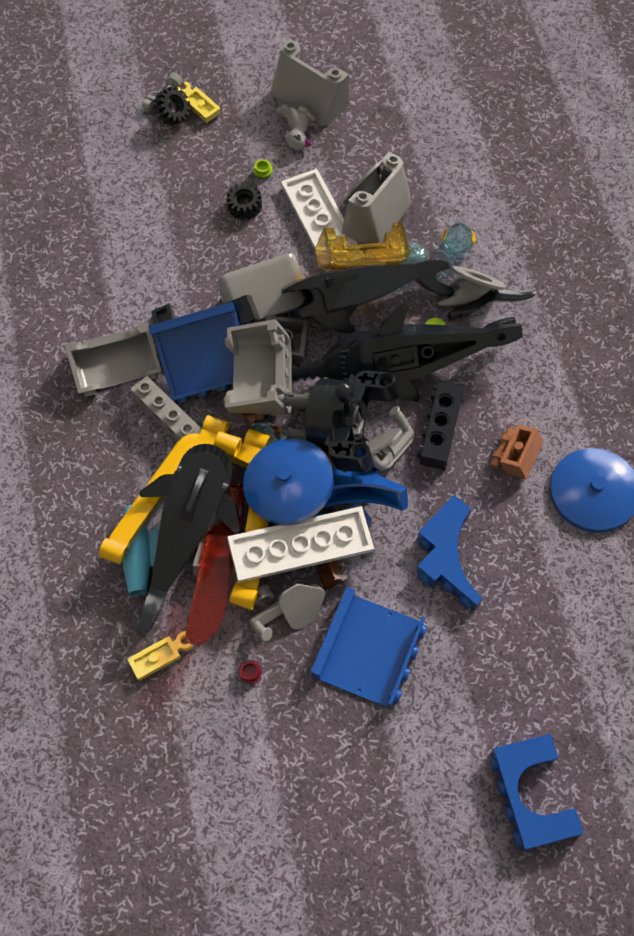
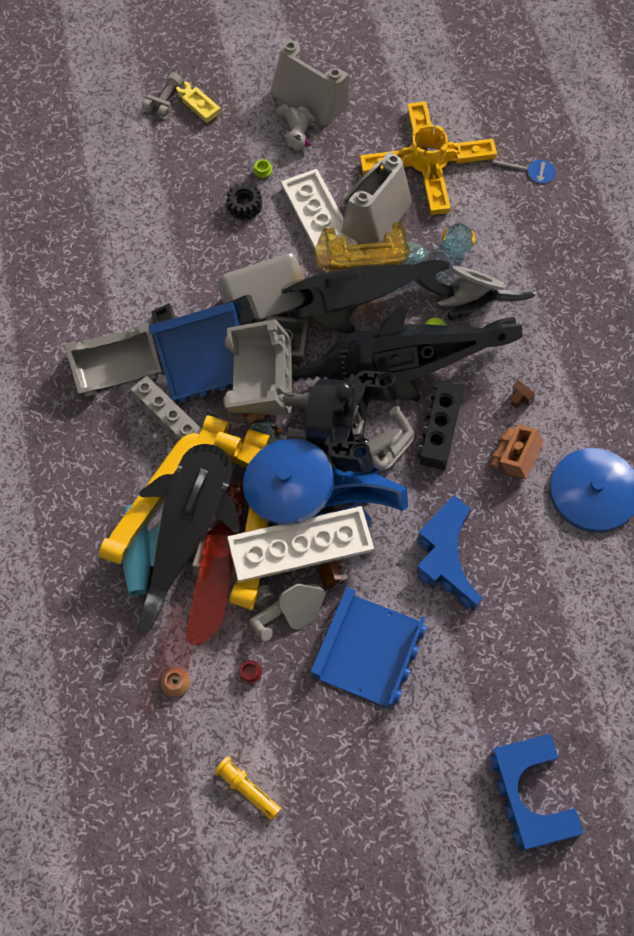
(158, 656): light yellow plate -> none
(164, 110): black tyre -> none
(182, 685): none -> medium nougat plate
(239, 781): none -> yellow pin
(434, 161): none -> yellow piece
(521, 394): none -> reddish brown tile
(538, 171): none -> blue piece

